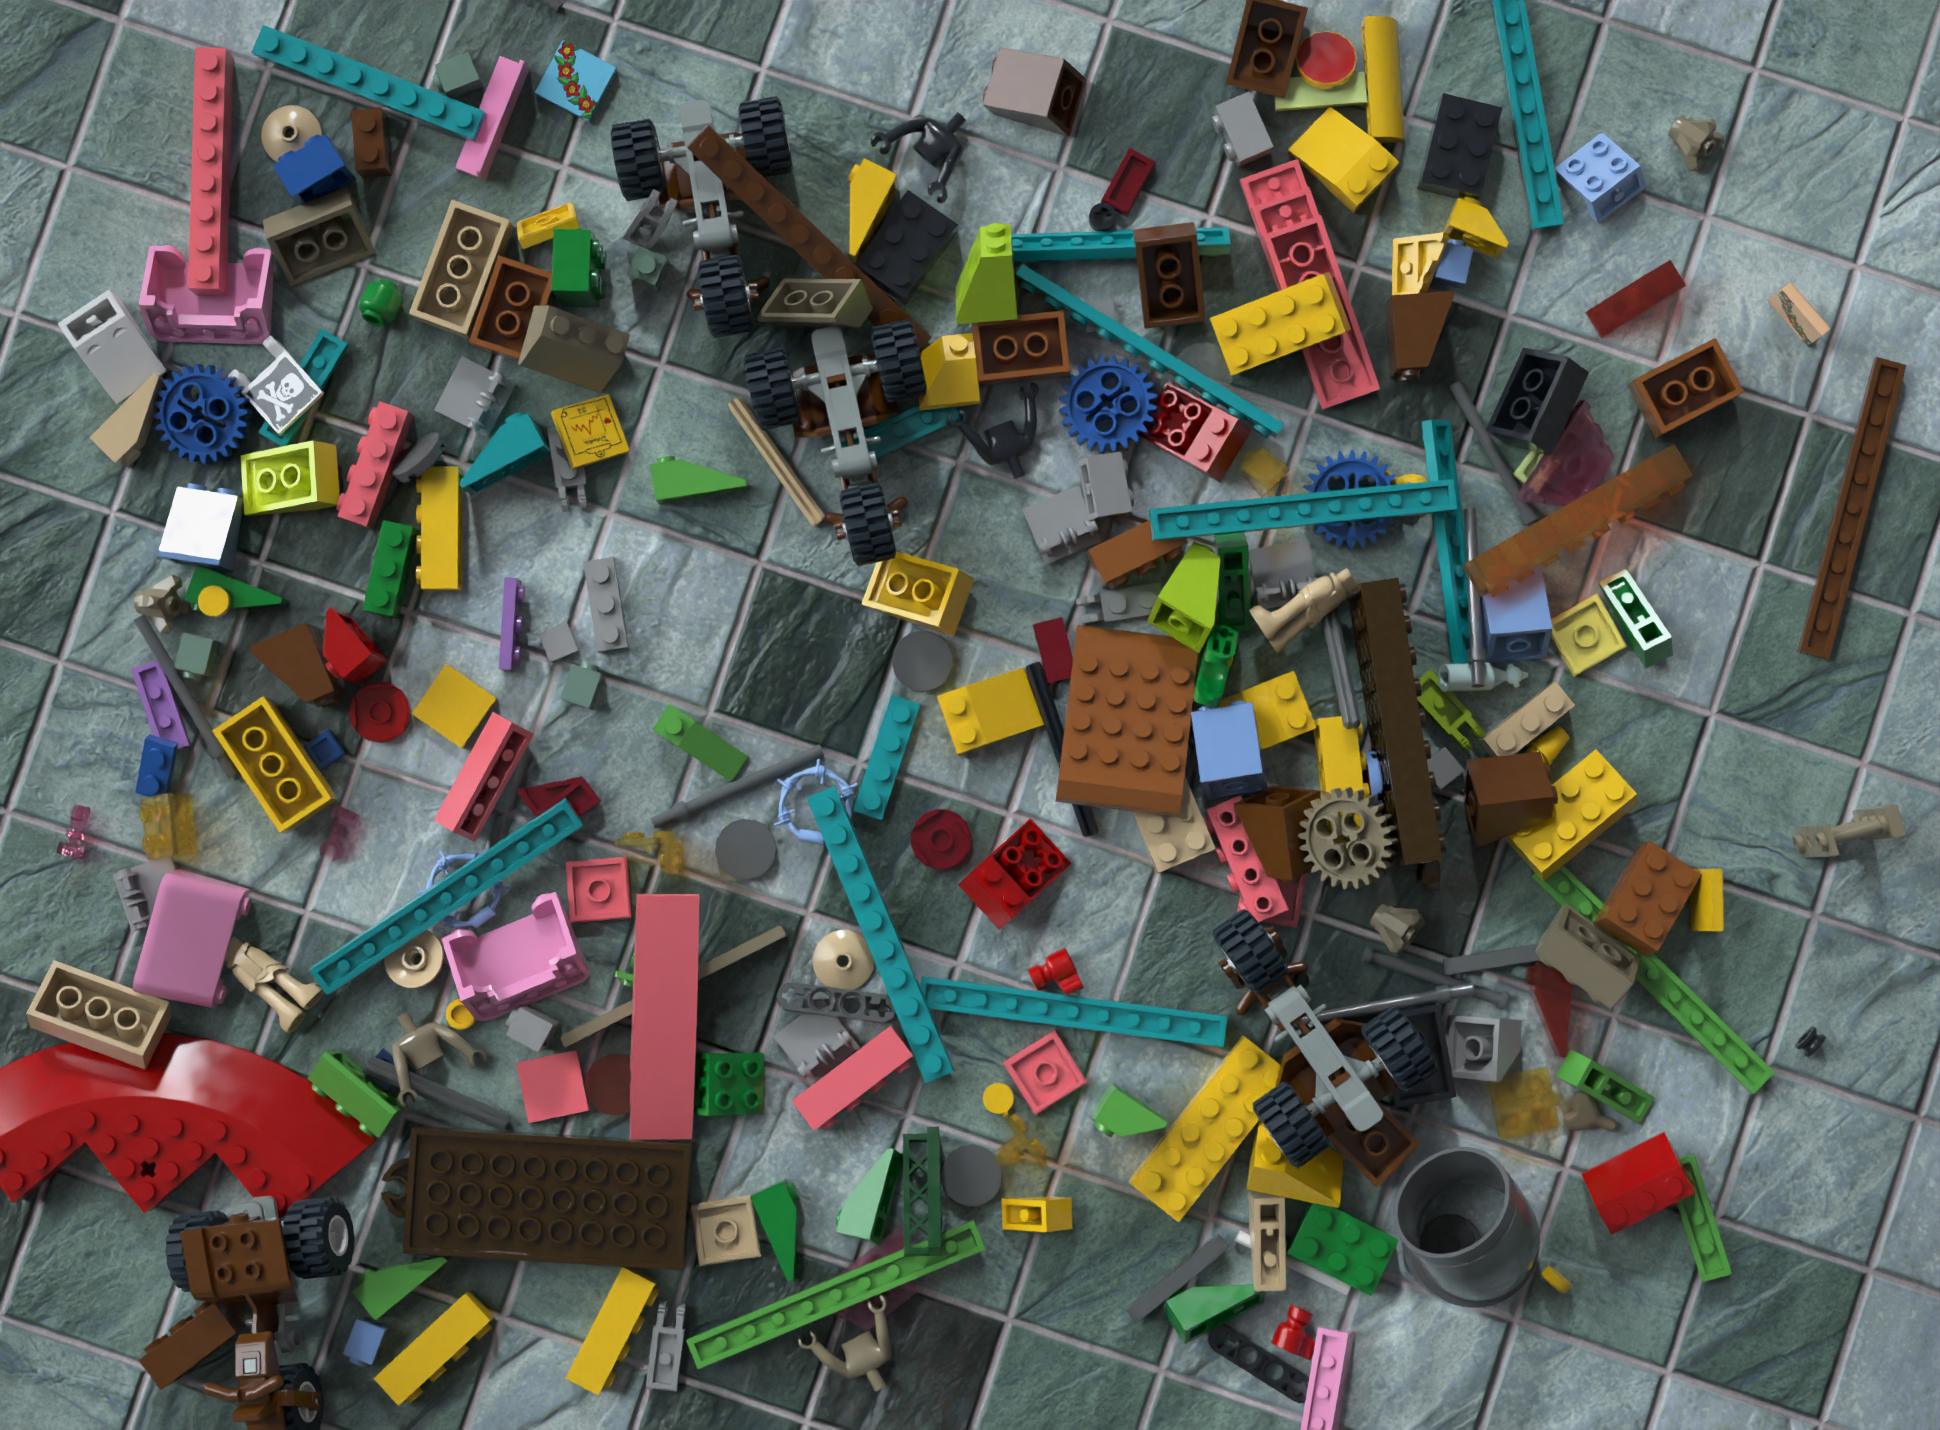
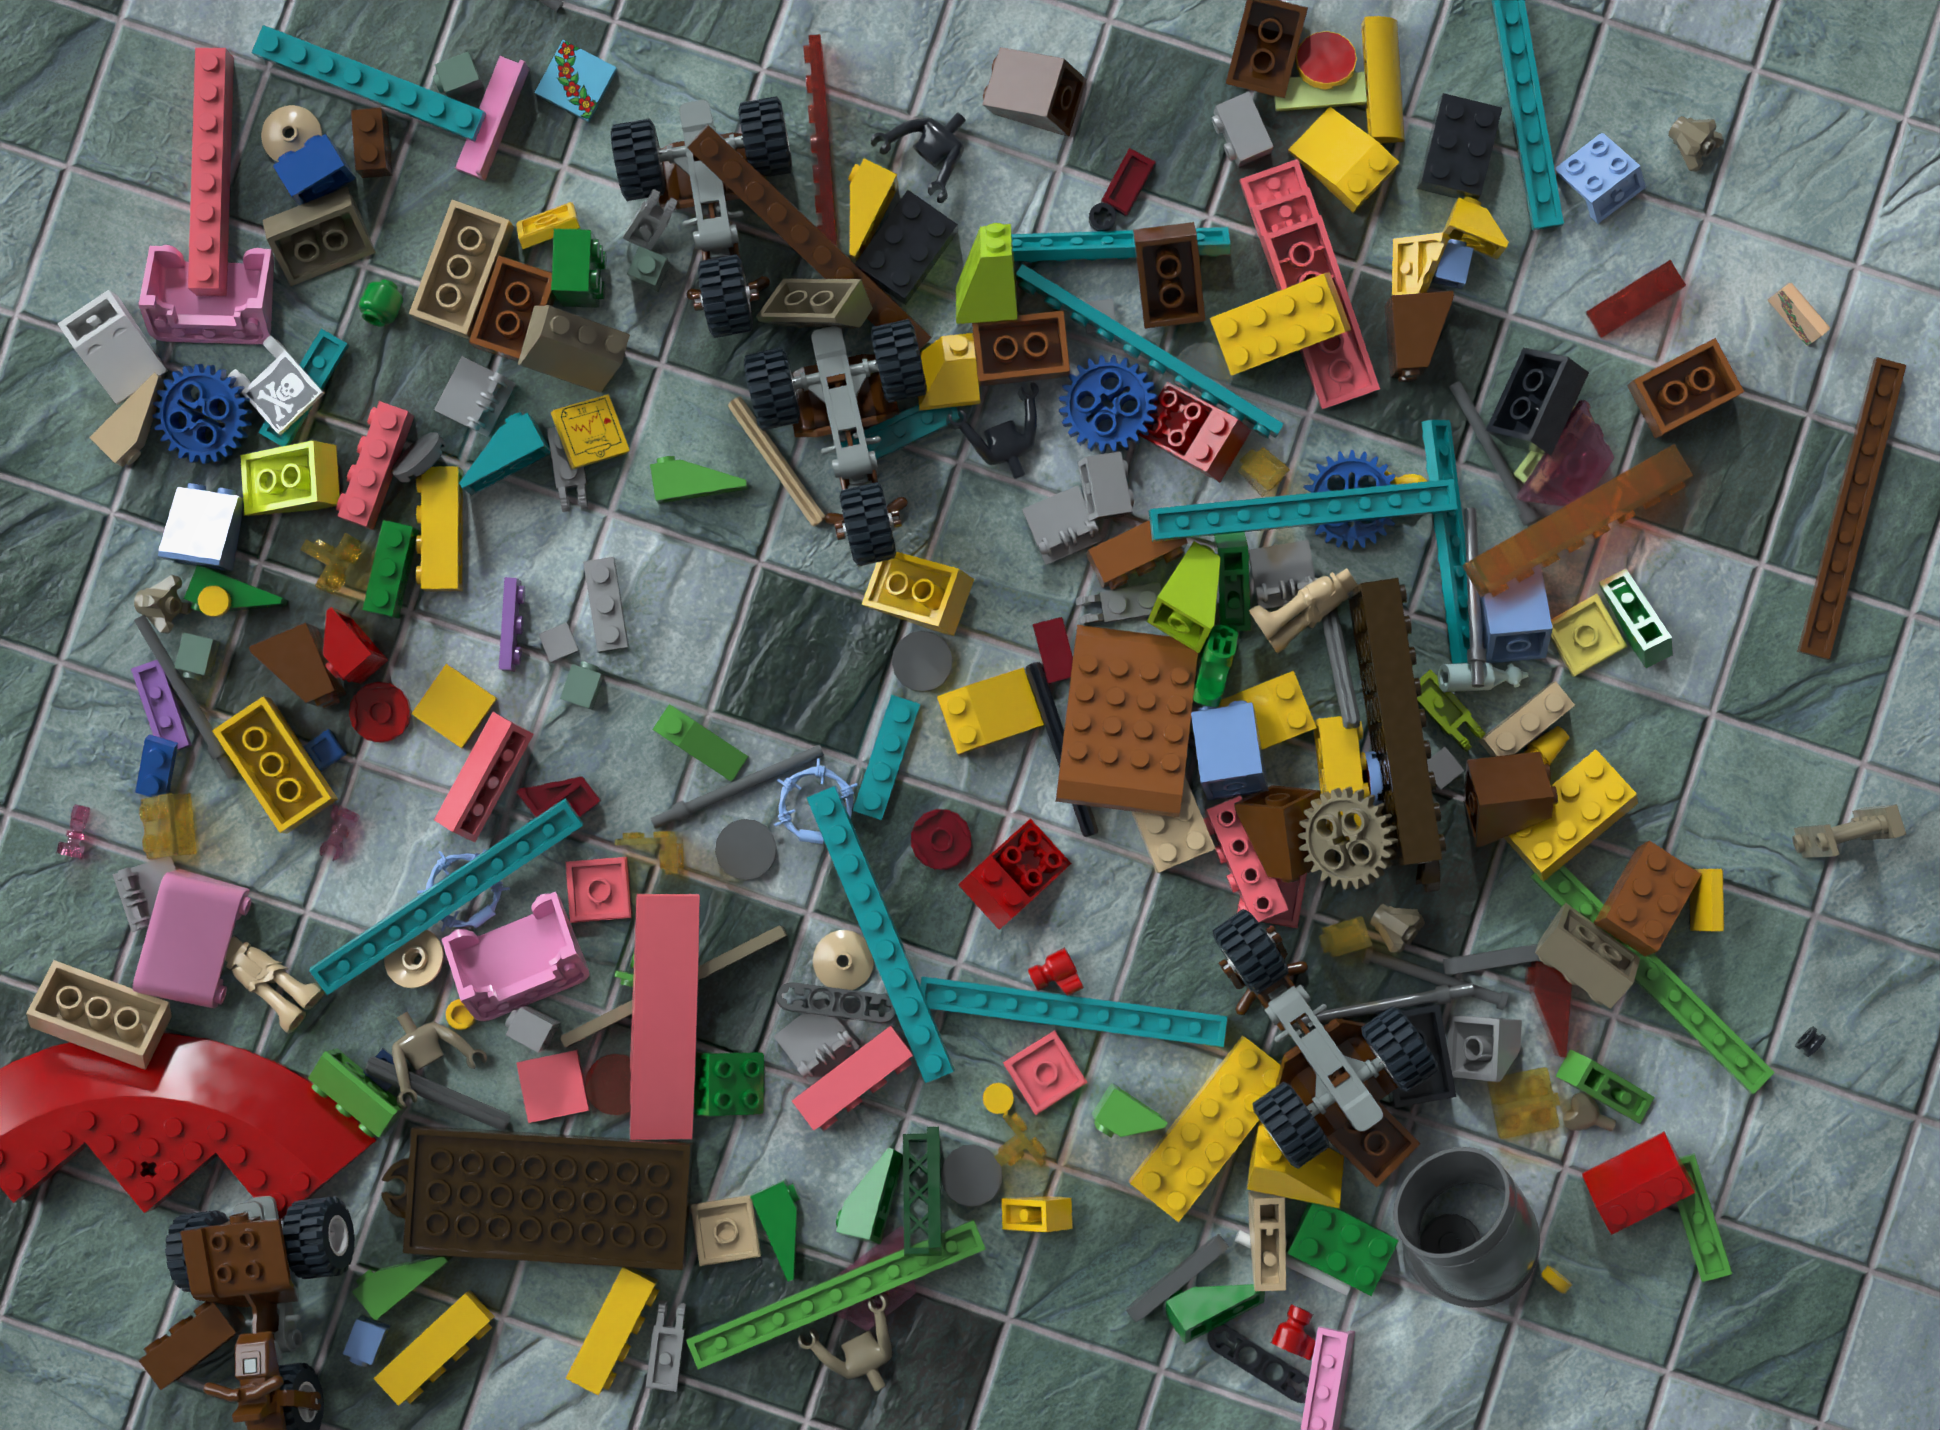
(336, 560): none -> clear yellow bracket
(820, 142): none -> clear red plate
(1344, 936): none -> clear yellow slope

